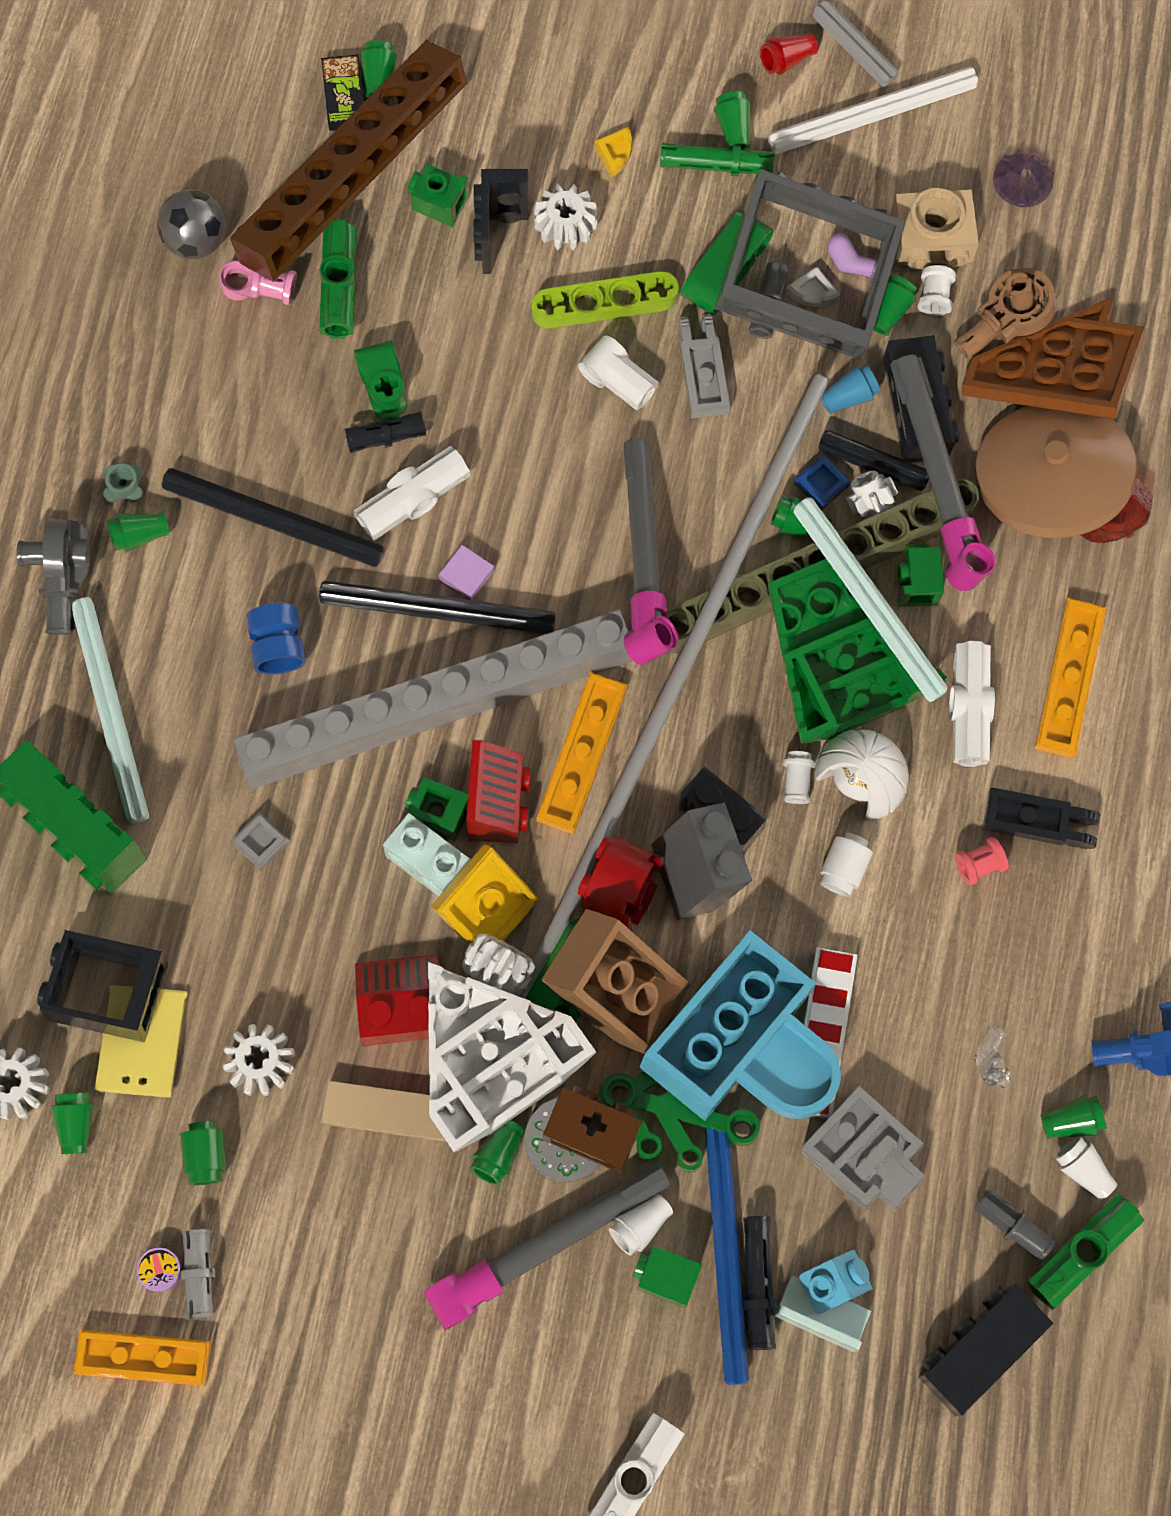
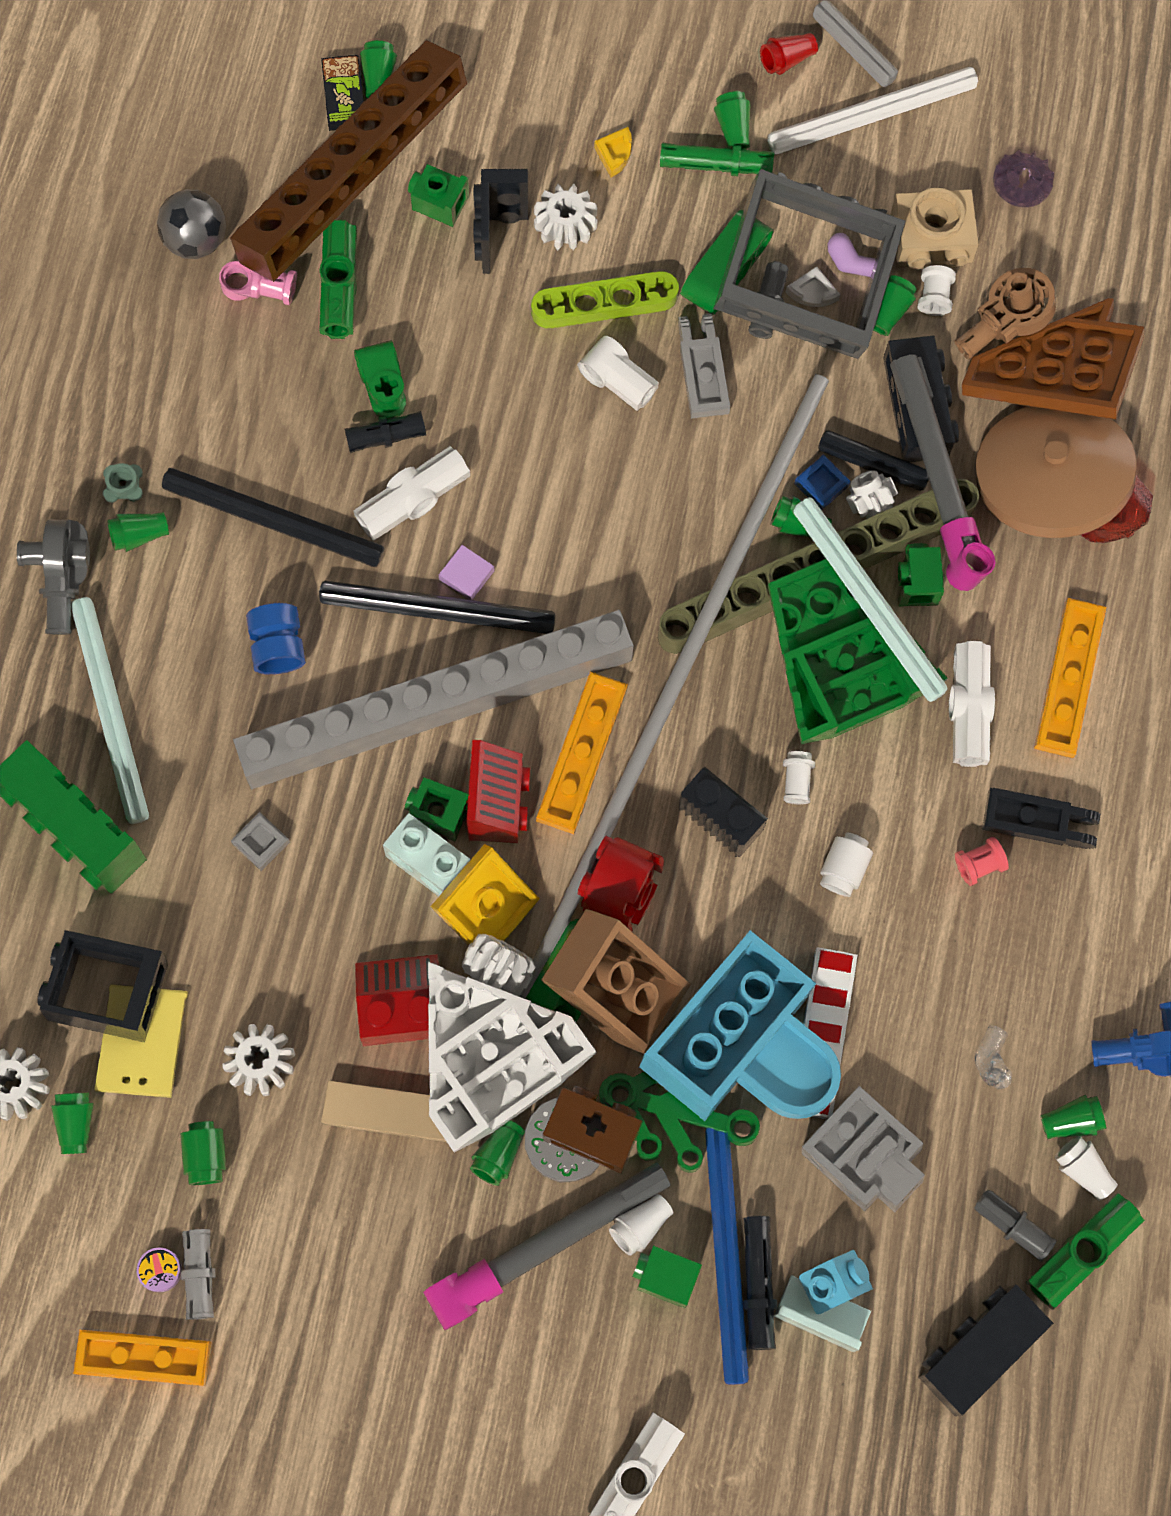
(651, 629): piece -> none
(701, 861): dark grey brick -> none
(851, 389): dark azure cone -> none
(866, 769): white hair -> none

